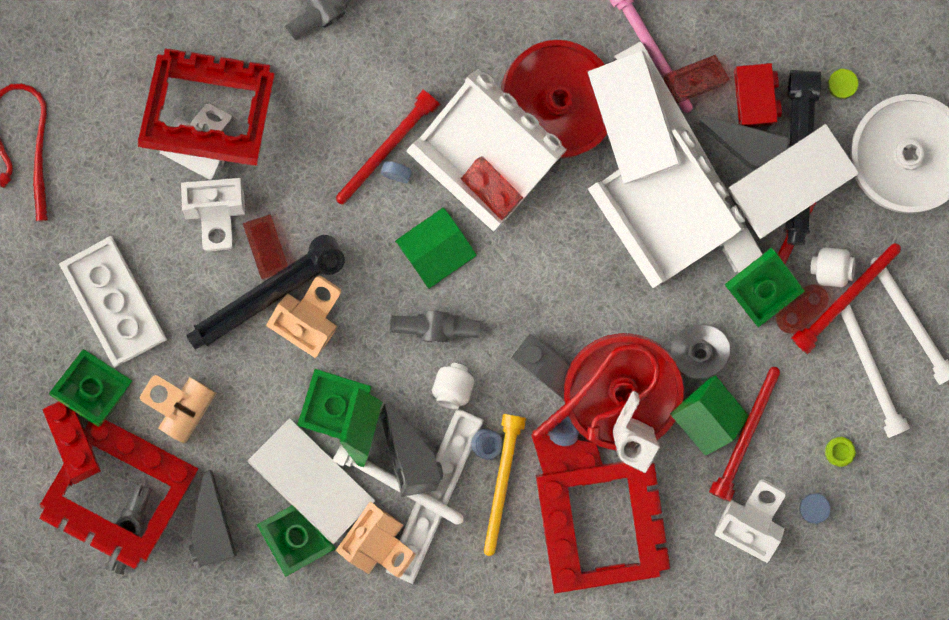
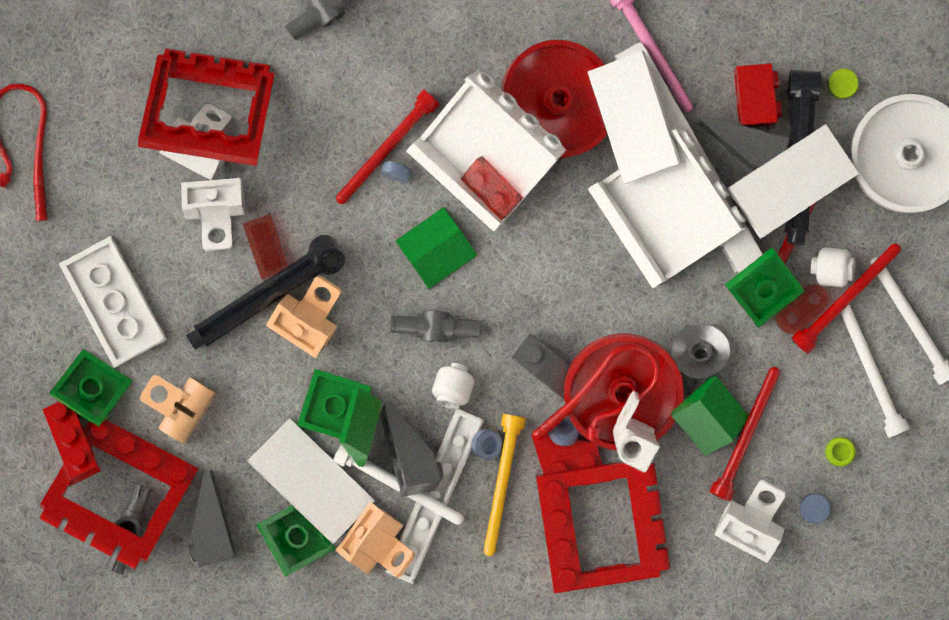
(696, 79): clear red plate -> none

